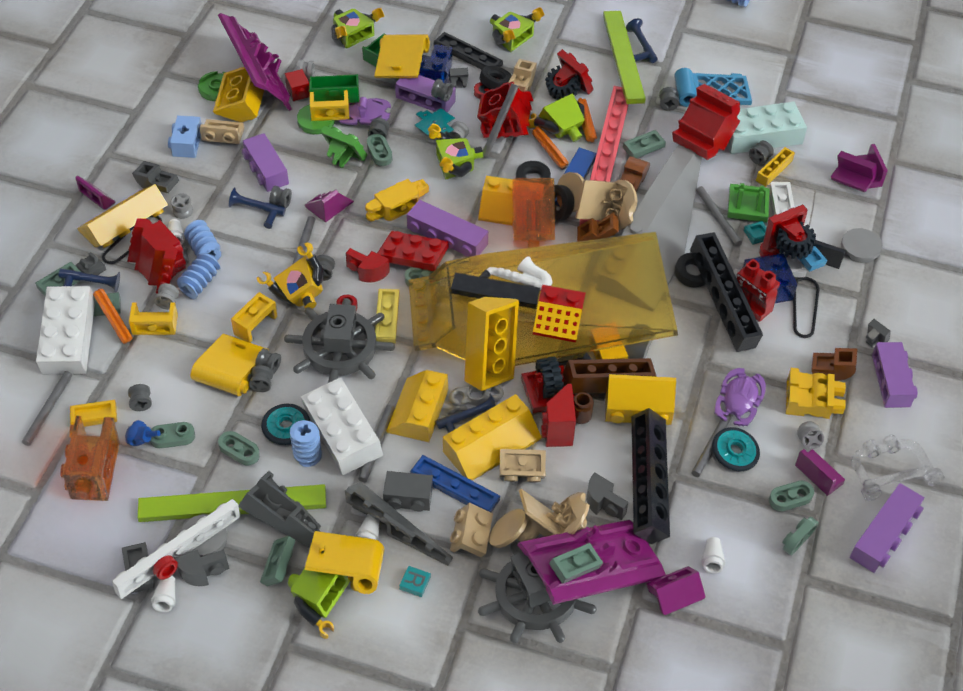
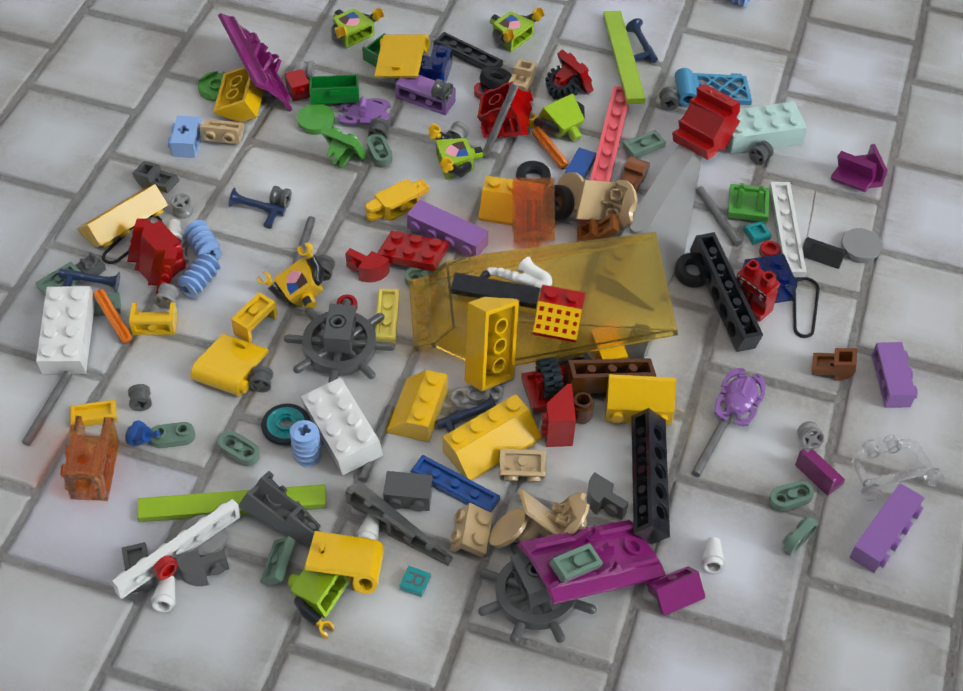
(94, 193): magenta slope -> none
(265, 162): medium lavender brick -> none
(268, 359): dark grey wheel -> none
(328, 204): magenta slope -> none
(329, 109): yellow panel -> none
(441, 118): teal piece -> none
(458, 74): dark grey tile -> none
(588, 126): orange axle -> none
(746, 442): teal wheel -> none
(775, 166): yellow piece -> none
(789, 234): plate -> none
(814, 260): dark azure plate -> none
(814, 394): yellow hips -> none
(877, 333): dark grey tile -> none

